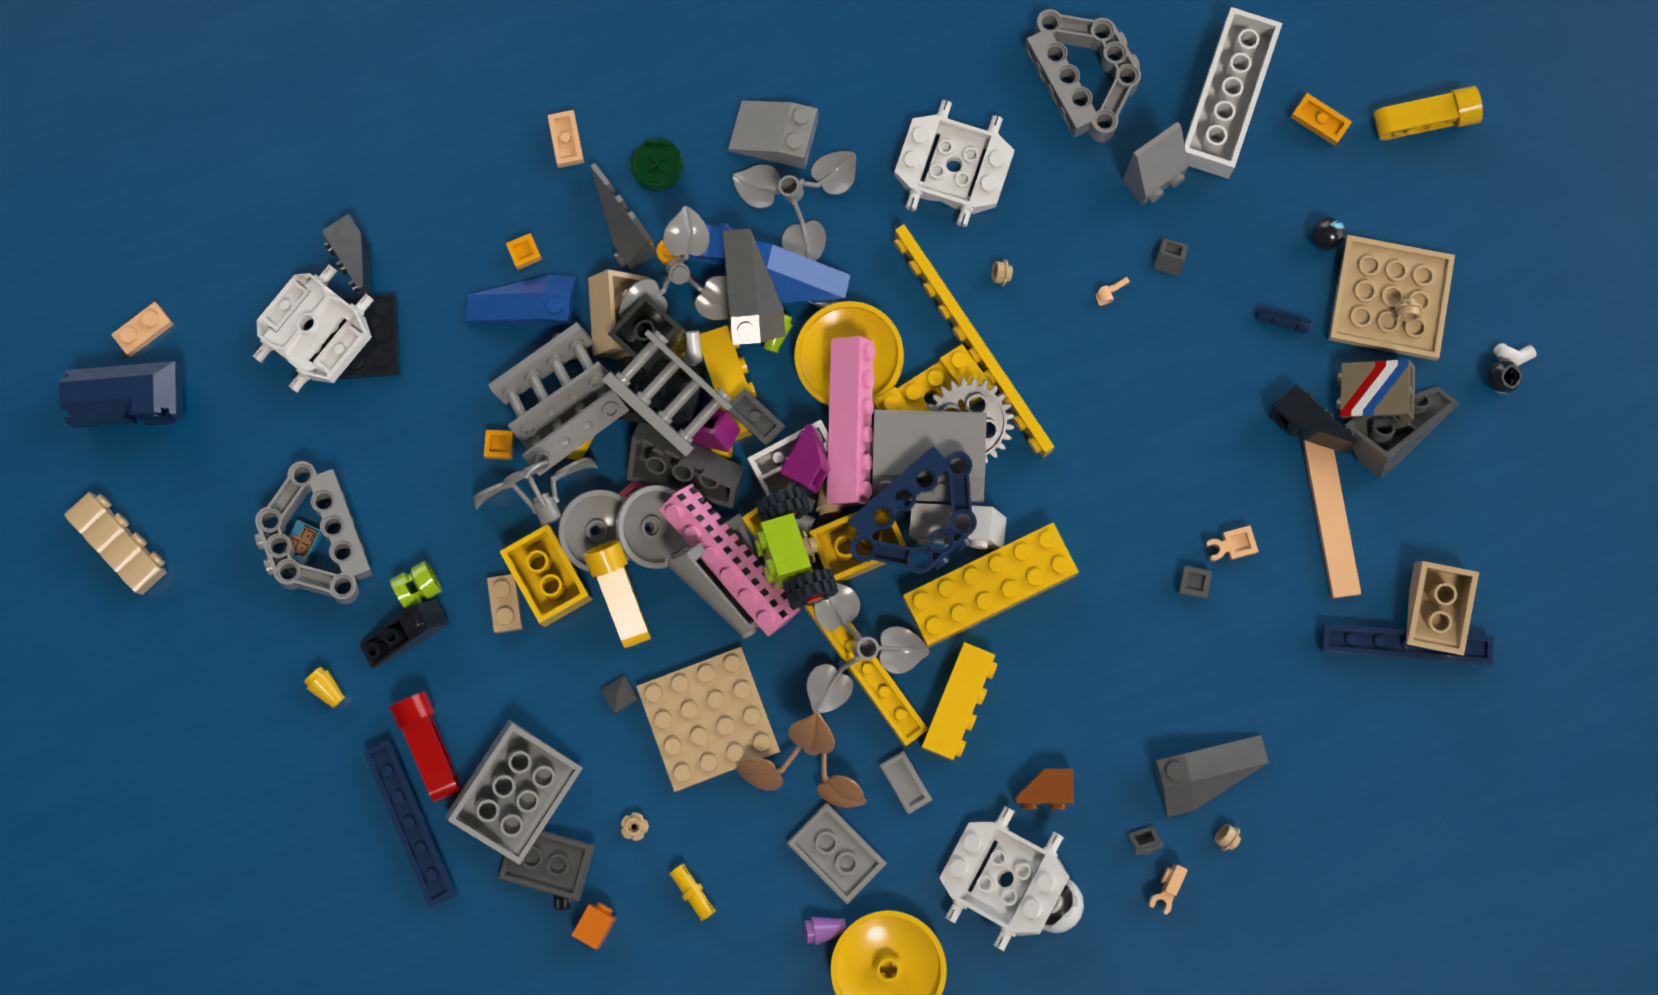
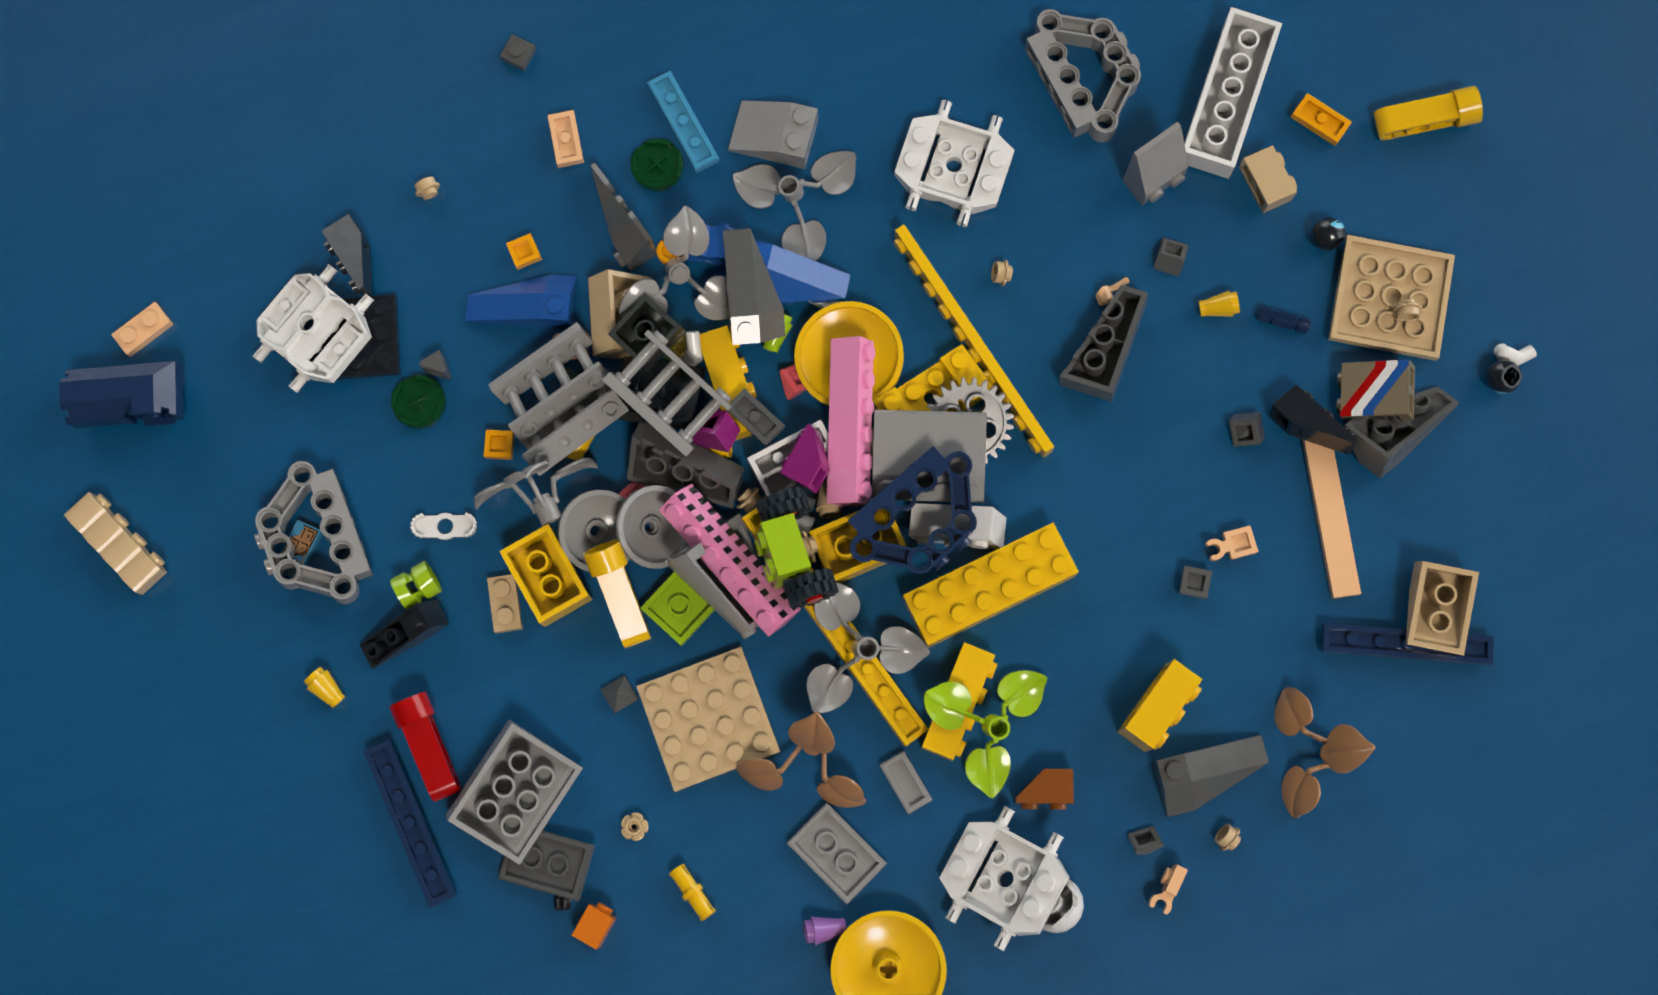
(418, 401): none -> dark green tile
(427, 188): none -> tan plate
(427, 526): none -> white piece
(436, 365): none -> dark grey slope
(518, 52): none -> dark grey plate
(677, 609): none -> lime plate
(683, 121): none -> dark azure tile
(748, 499): none -> tan plate
(791, 382): none -> coral slope
(949, 704): none -> lime plant
(1103, 355): none -> dark grey wedge
(1161, 706): none -> yellow brick
(1221, 305): none -> yellow cone
(1246, 429): none -> dark grey slope
(1268, 179): none -> tan brick
(1342, 751): none -> medium nougat plant

